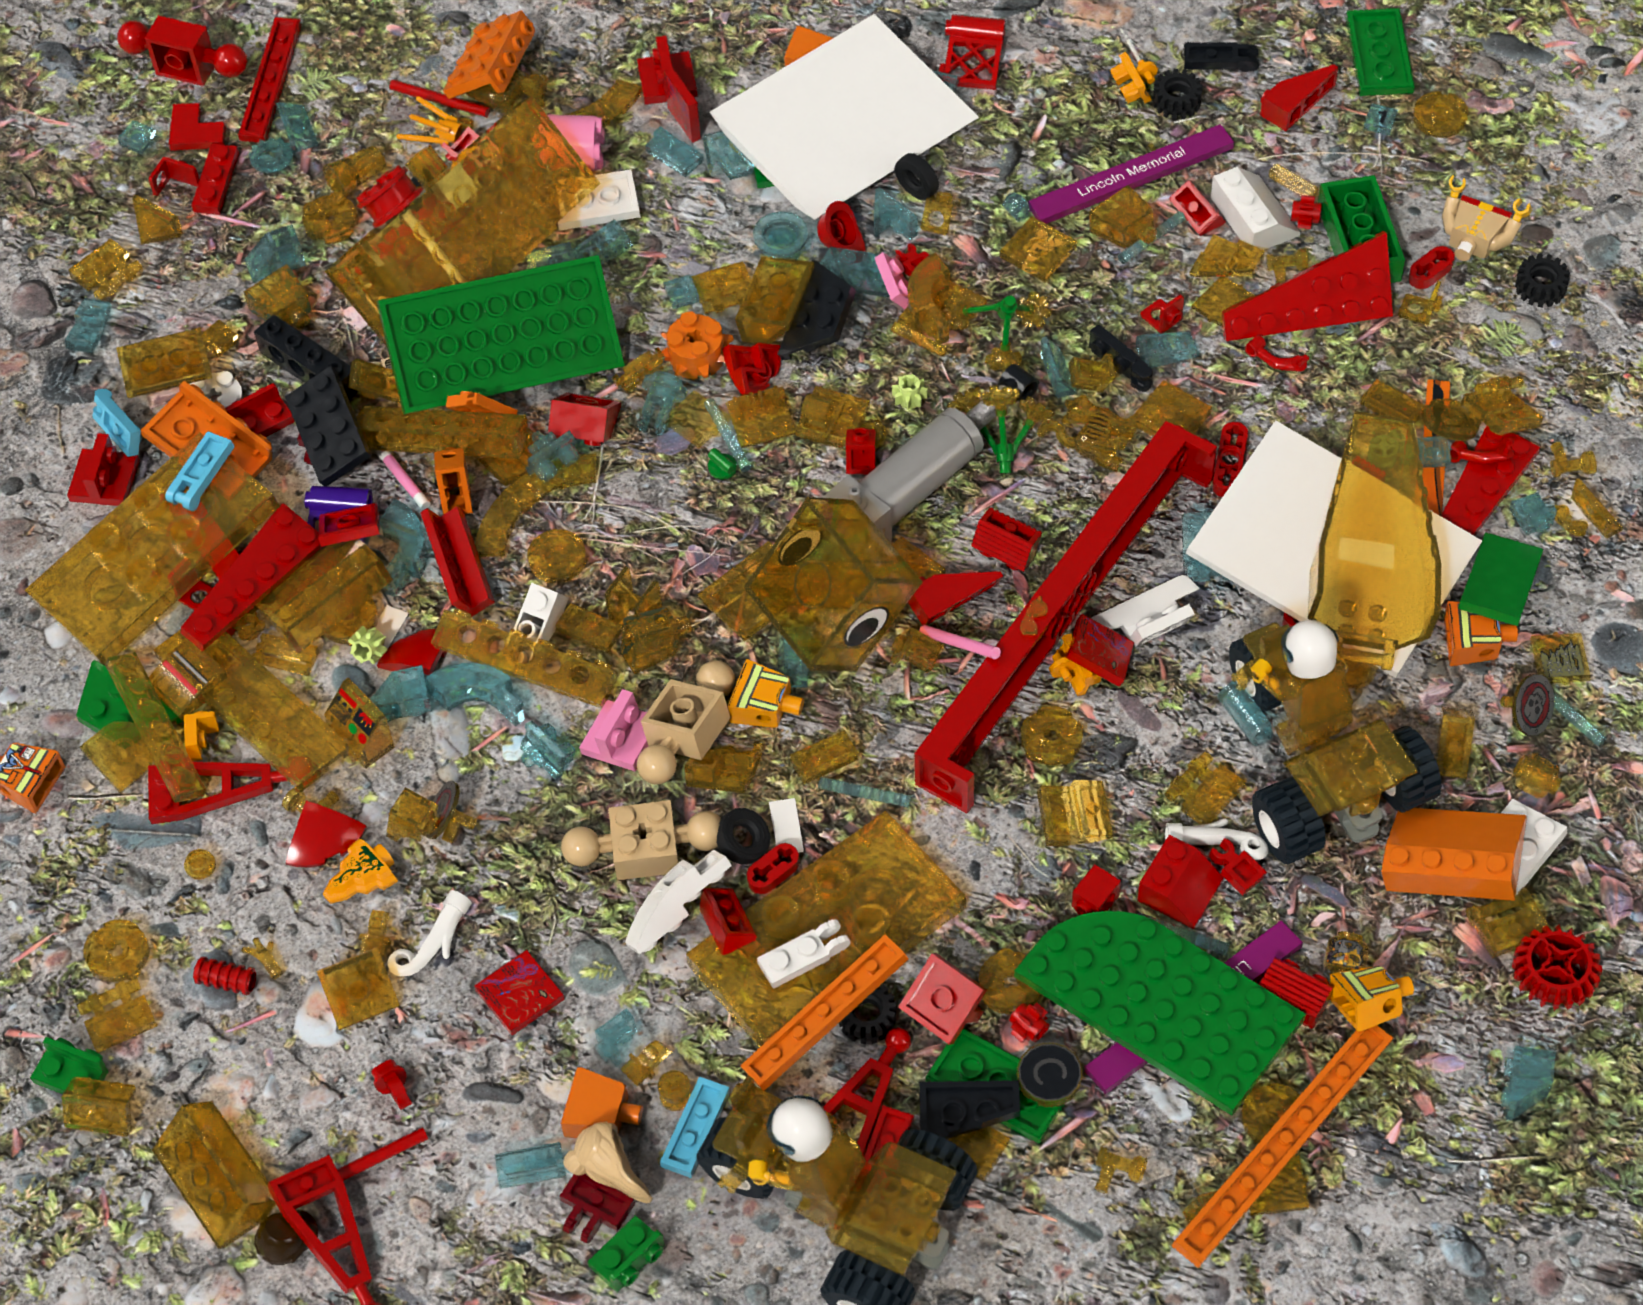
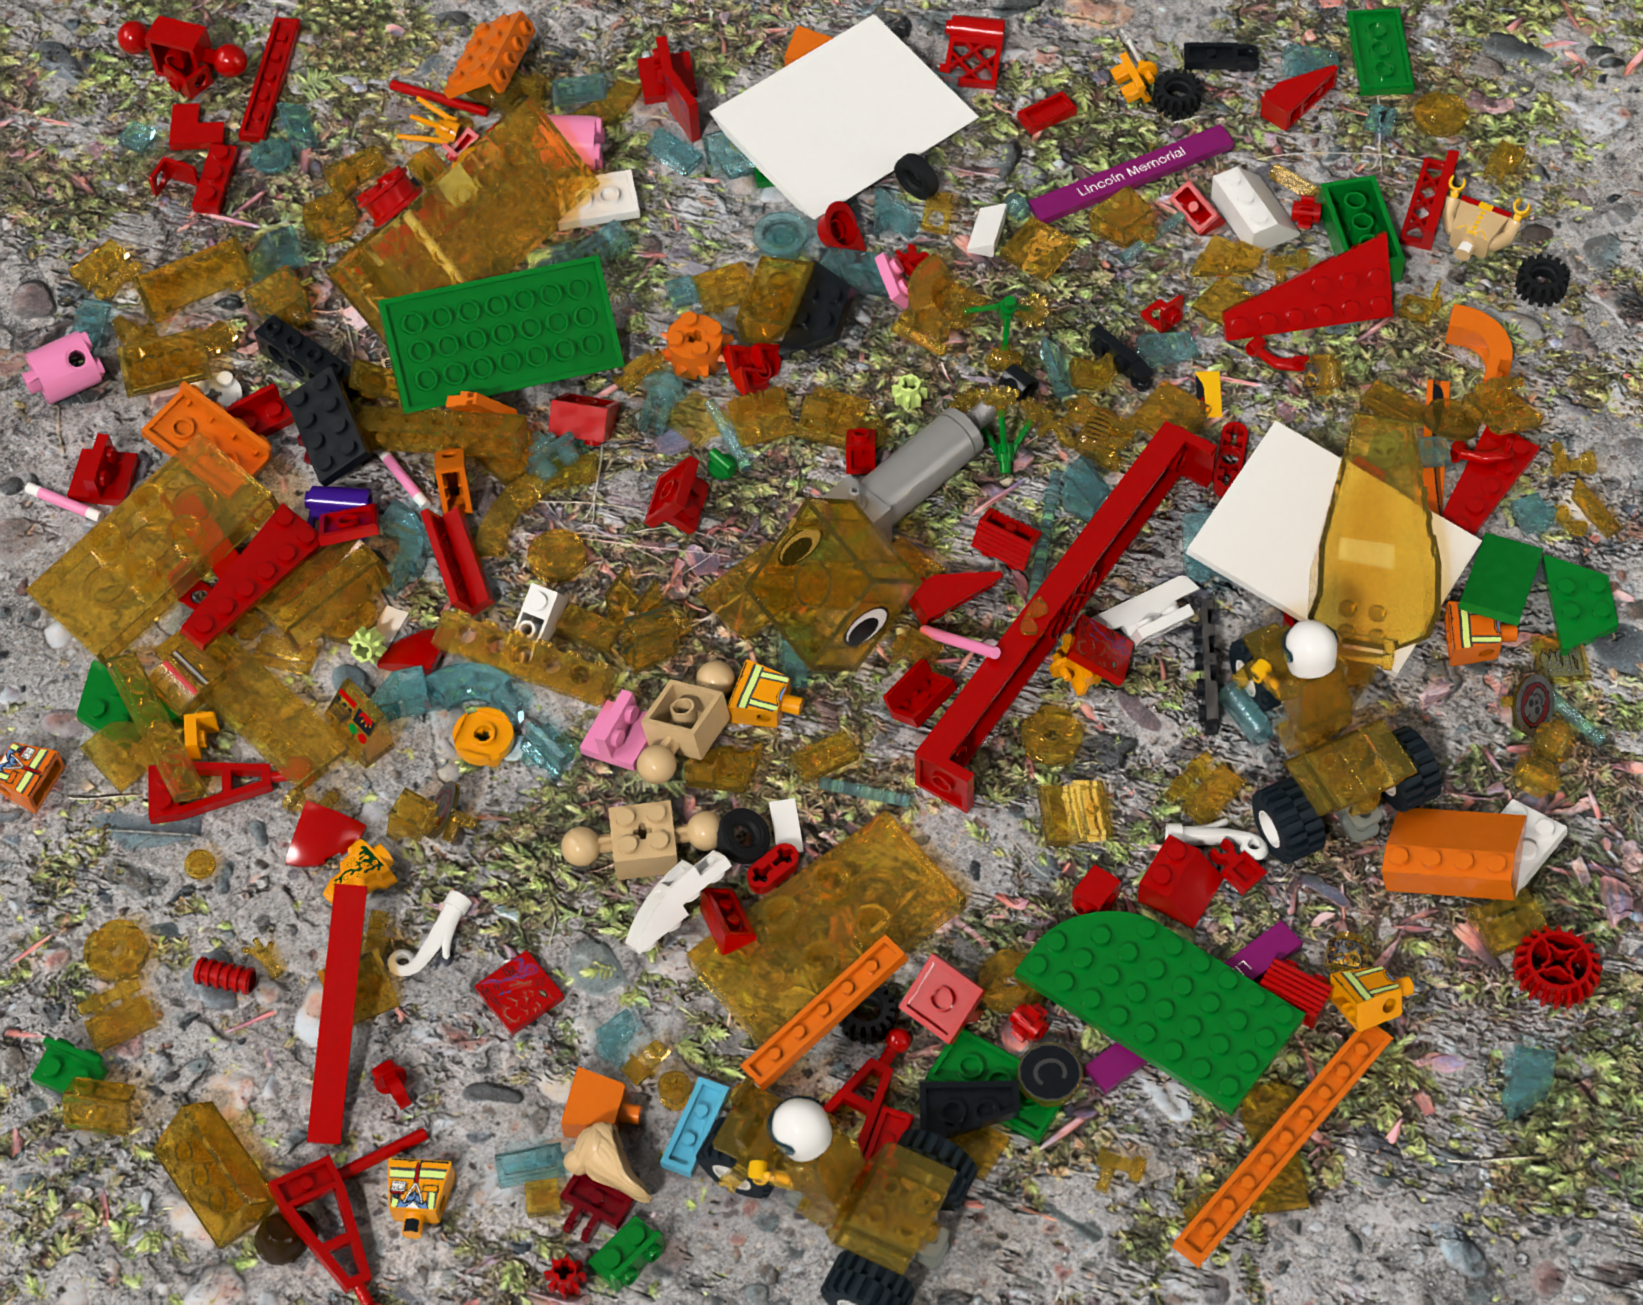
(54, 374): none -> bright pink cylinder
(64, 502): none -> bright pink bar
(116, 423): medium azure plate -> none
(130, 333): none -> clear yellow bracket
(155, 222): clear yellow slope -> none
(186, 85): none -> red bracket
(191, 279): none -> clear yellow windscreen
(199, 471): medium azure plate -> none
(337, 1015): none -> red tile
(418, 1192): none -> torso
(483, 752): none -> light orange plate
(542, 1198): none -> clear yellow plate
(558, 1271): none -> red gear
(579, 89): none -> clear light blue slope
(678, 497): none -> red bracket
(802, 954): white hinge -> none
(918, 694): none -> red bracket
(987, 230): none -> white slope
(1046, 112): none -> red tile
(1051, 499): none -> clear light blue bar
(1083, 489): none -> clear light blue slope
(1195, 938): clear light blue bar -> none
(1205, 662): none -> black wing
(1209, 391): none -> yellow sticker
(1300, 59): none -> clear light blue slope
(1323, 373): none -> clear yellow head
(1429, 224): none -> red fence
(1435, 271): red beam -> none
(1454, 741): clear yellow slope -> none
(1484, 336): none -> orange arch
(1504, 160): none -> clear yellow plate
(1553, 741): none -> clear yellow head
(1578, 603): none -> green wing

